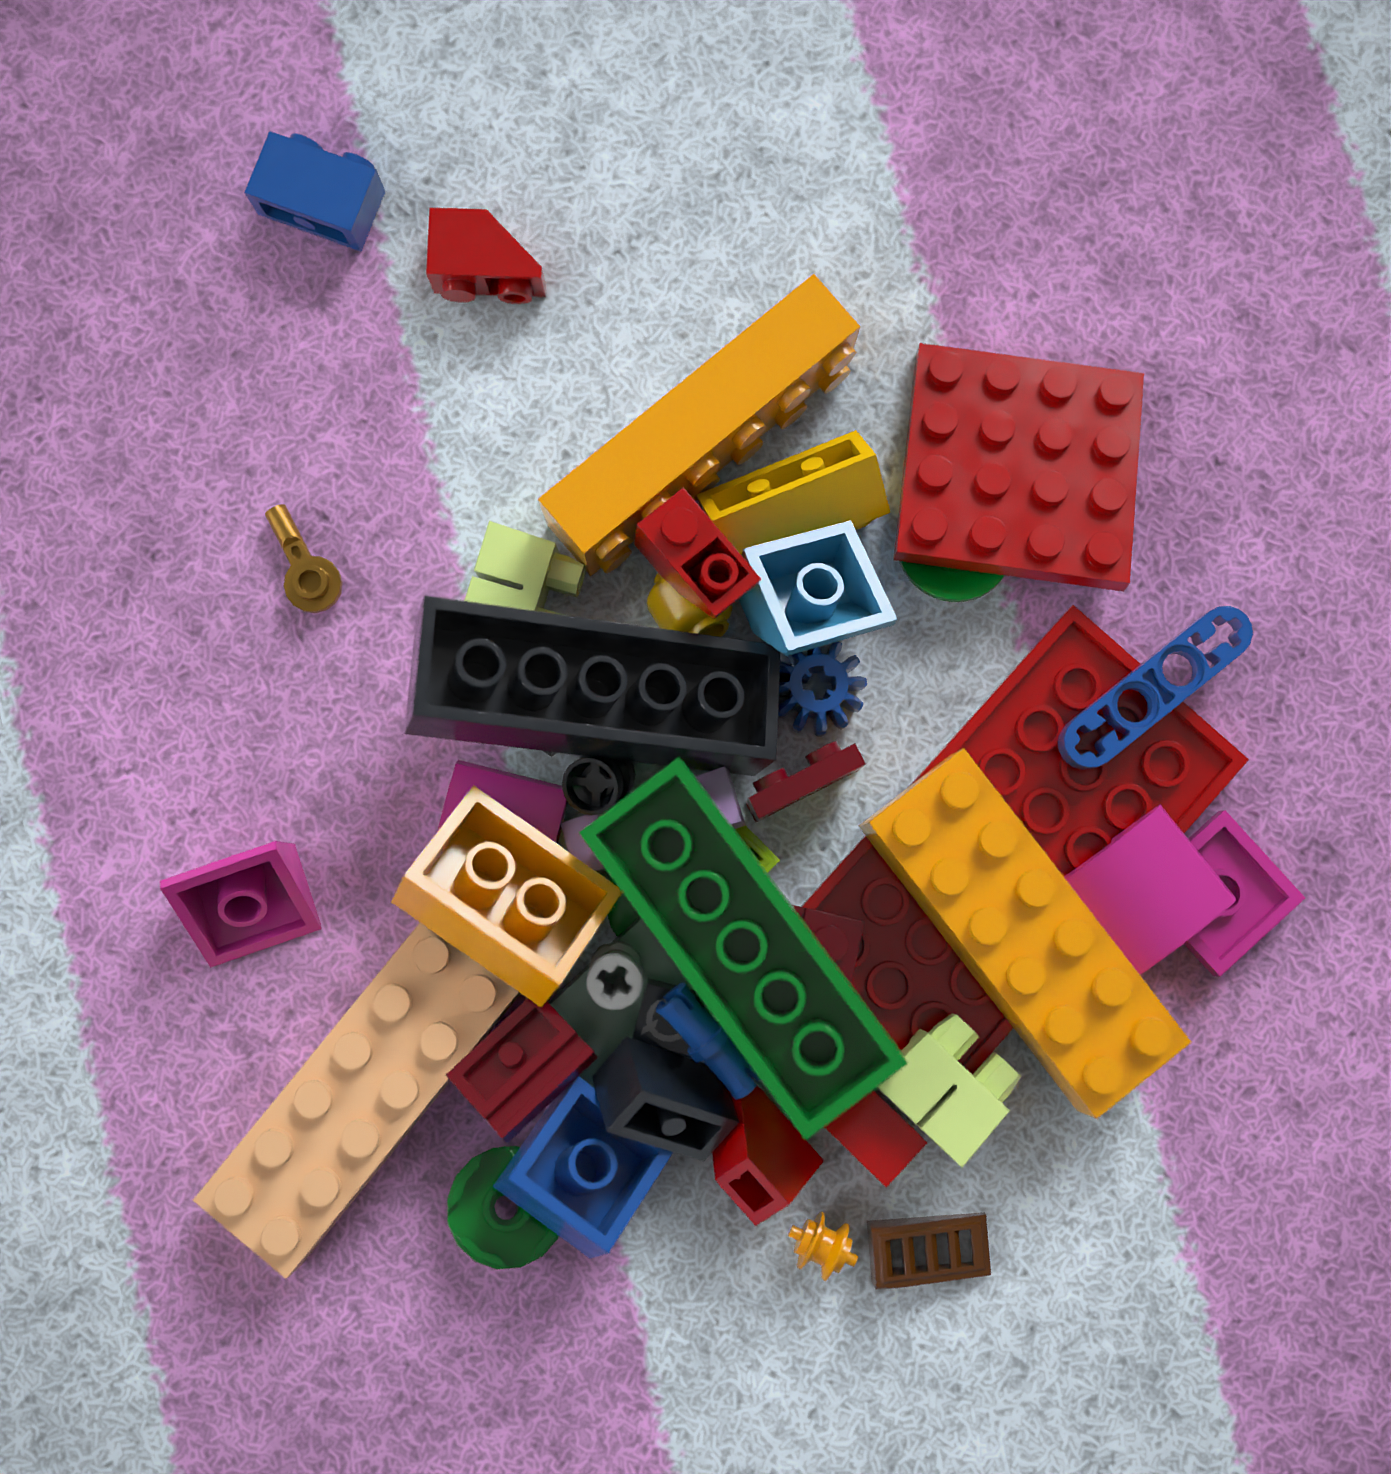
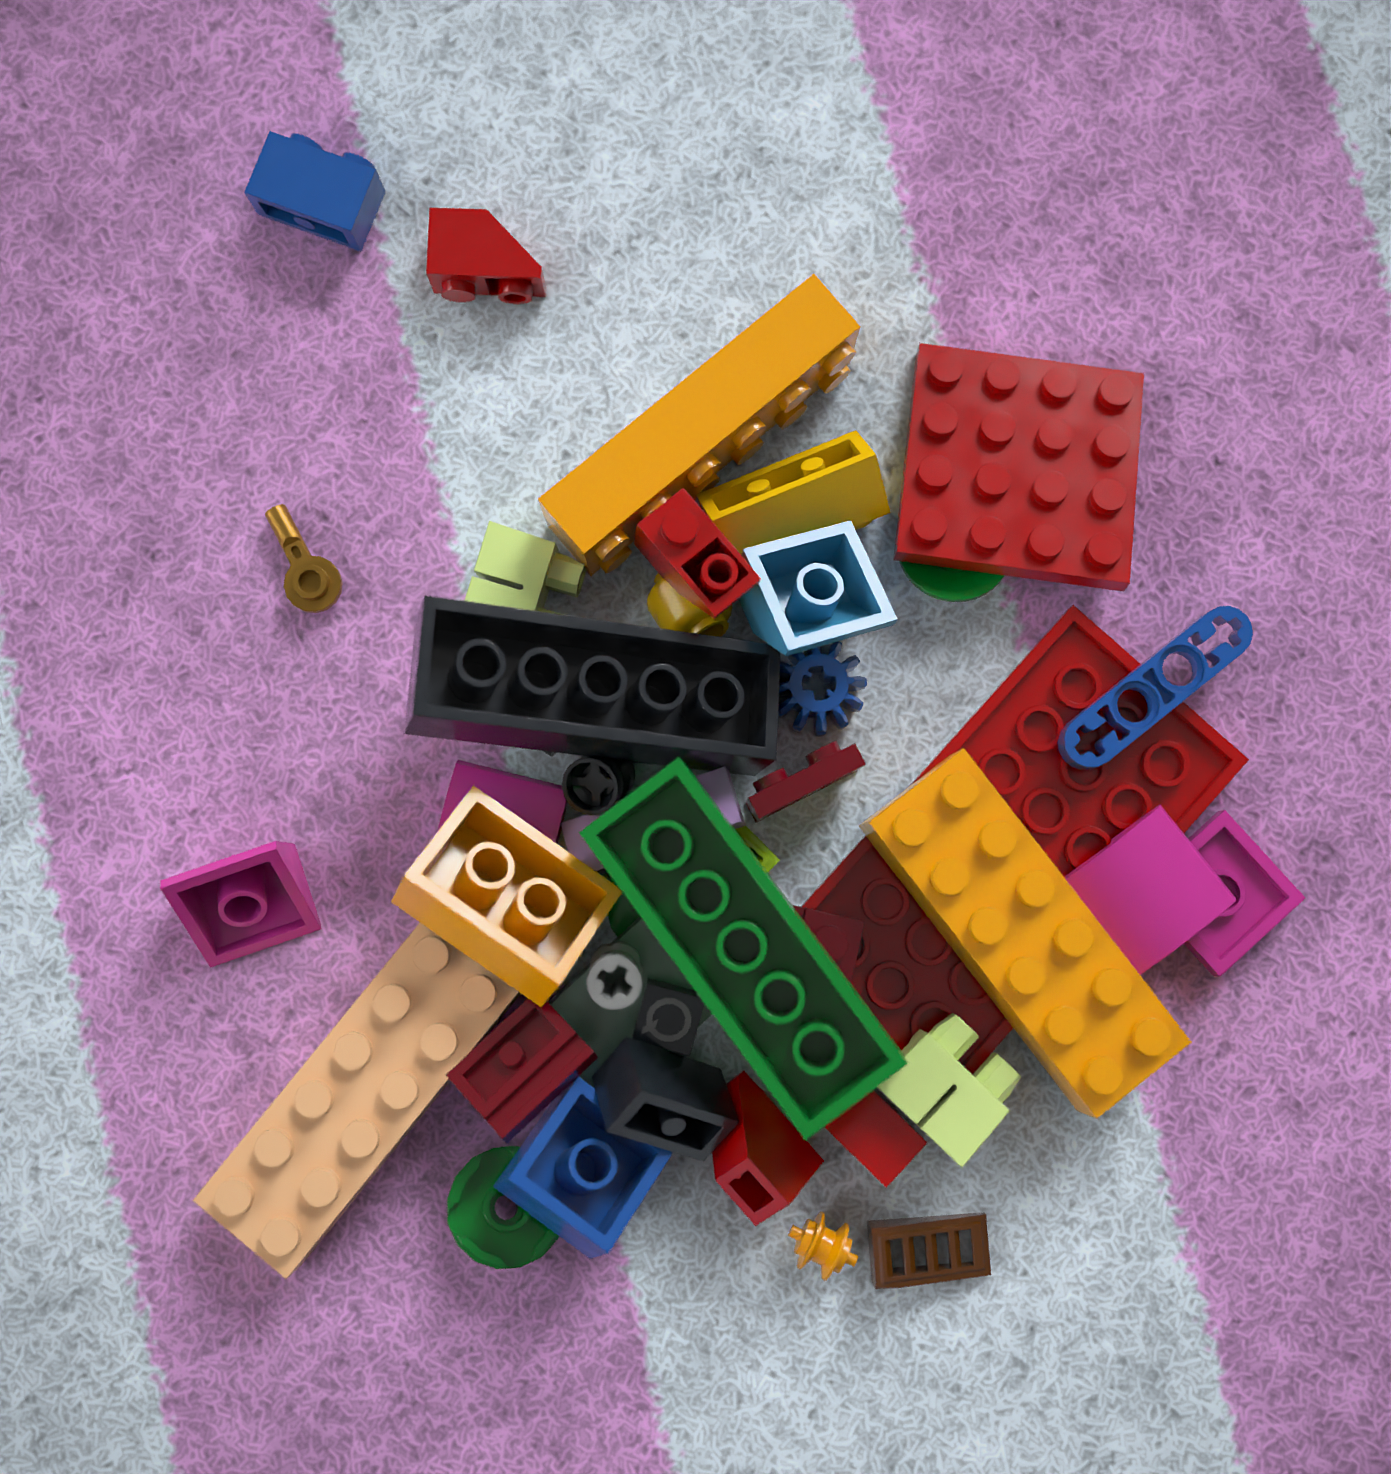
(707, 1040): blue pin -> none

